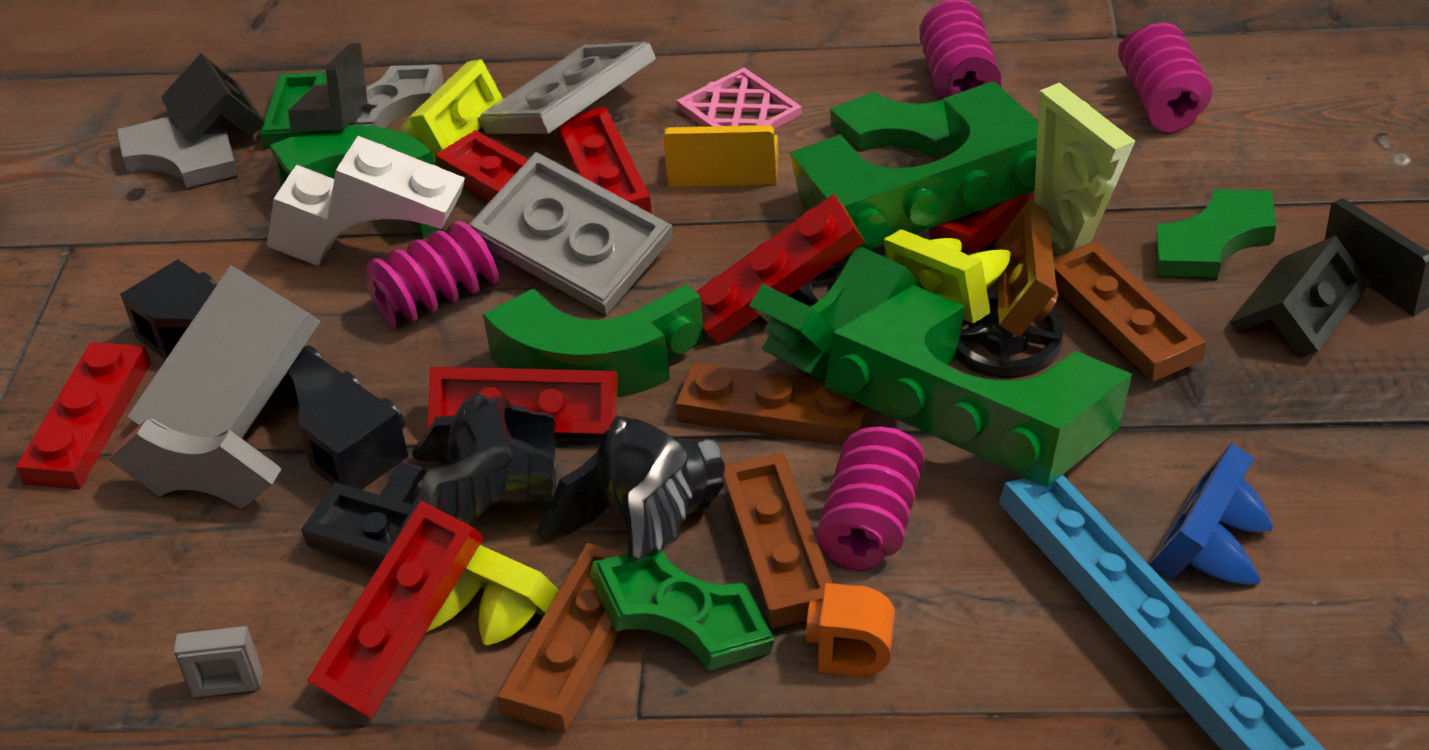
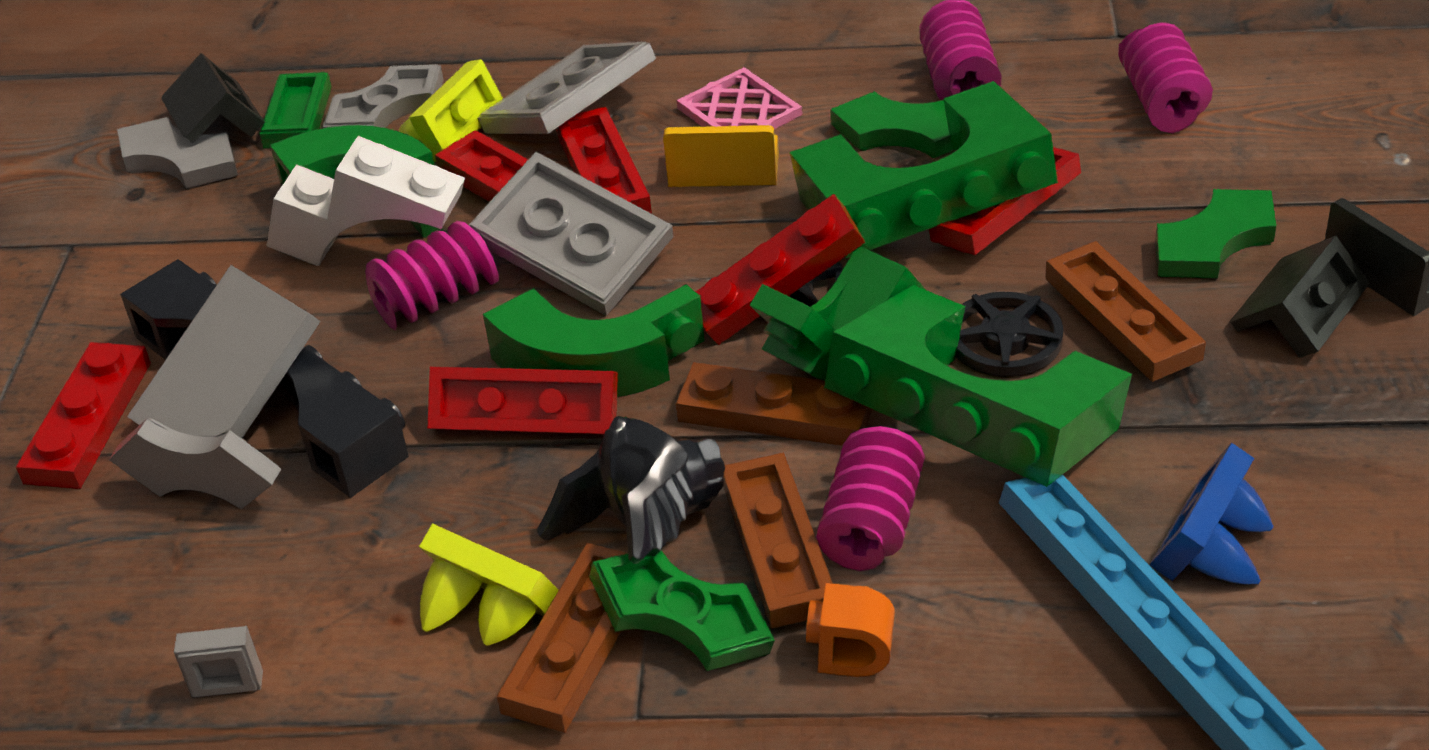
(337, 102): pearl dark grey panel -> none
(361, 522): black plate -> none
(395, 609): red plate -> none
(493, 456): black helmet -> none
(948, 271): neon yellow tile -> none
(1029, 283): dark orange plate -> none
(1075, 166): yellowish green wing -> none

